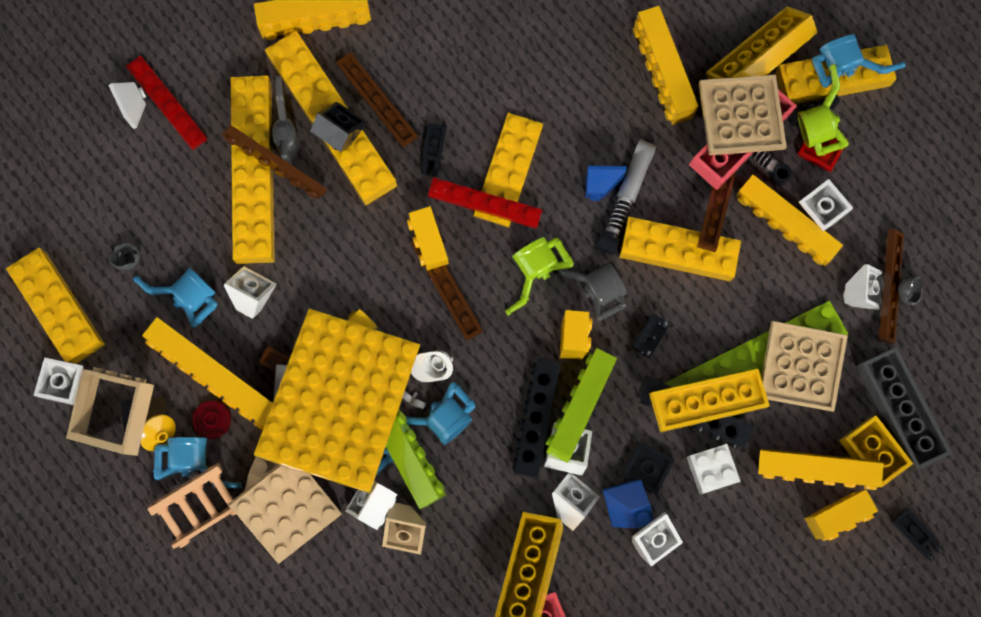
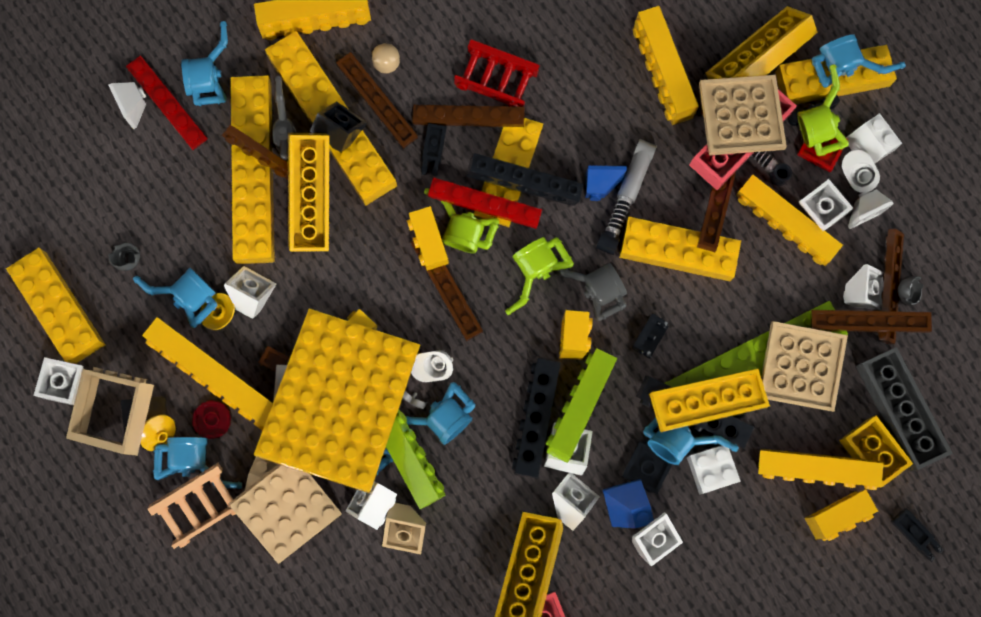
(202, 75): none -> dark azure piece
(214, 320): none -> yellow dish
(308, 192): none -> yellow brick
(385, 58): none -> tan hair
(466, 230): none -> lime piece
(469, 115): none -> reddish brown plate
(494, 57): none -> red fence
(524, 179): none -> black brick
(676, 443): none -> dark azure piece
(860, 171): none -> white piece
(868, 206): none -> white slope
(871, 321): none -> reddish brown plate
(874, 138): none -> white slope

